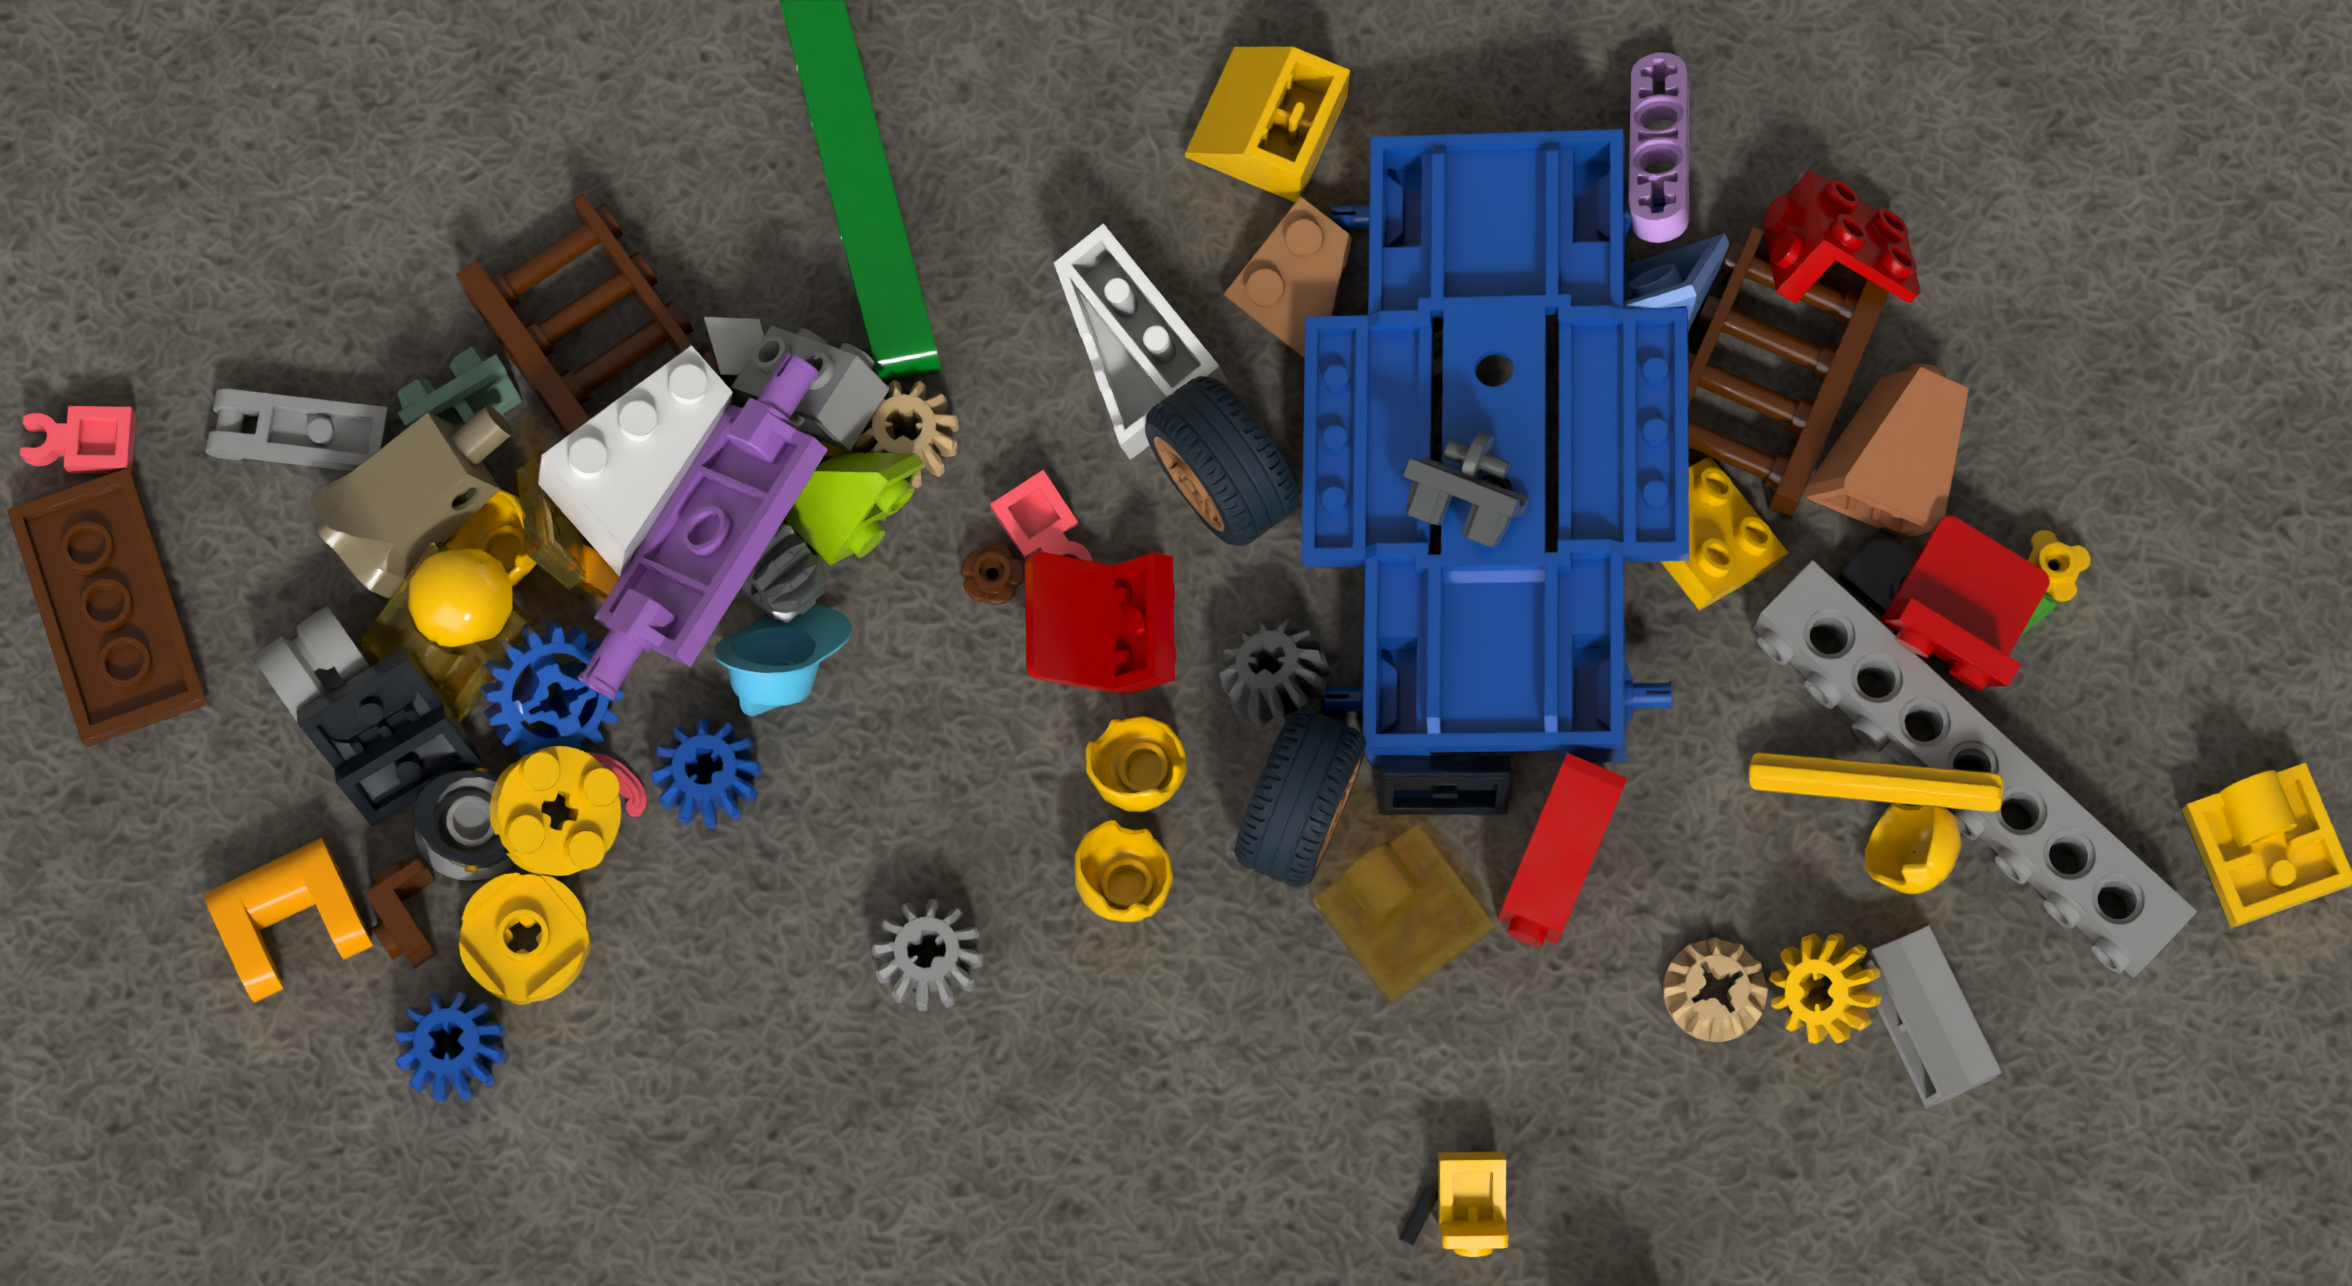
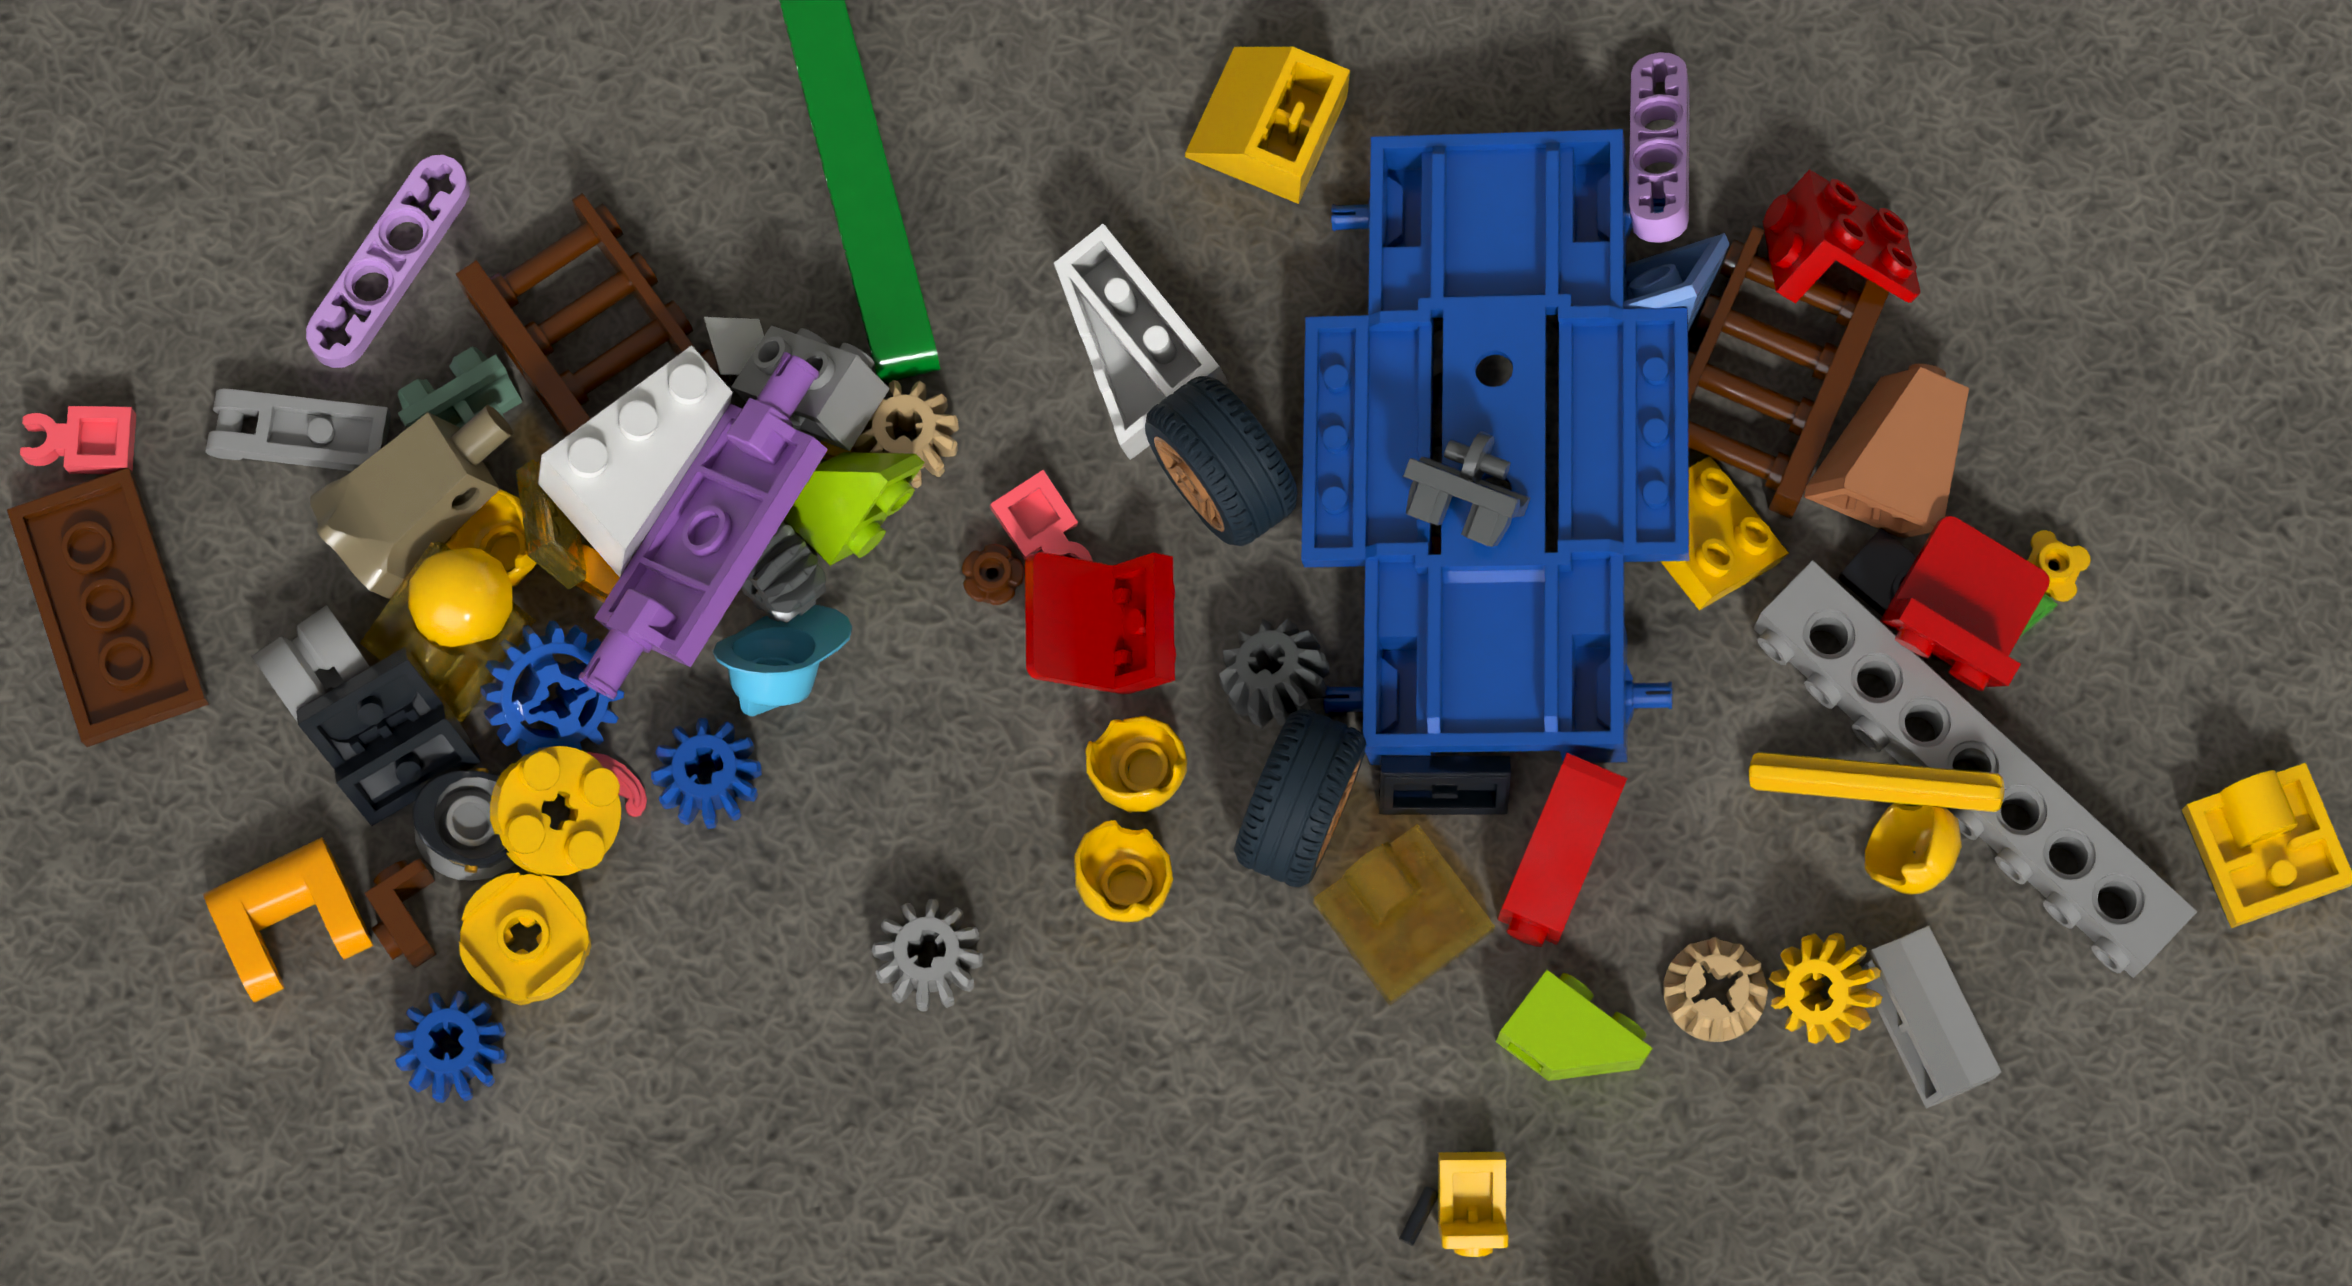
(380, 257): none -> lavender beam
(1294, 274): medium nougat wing -> none
(1569, 1036): none -> lime slope

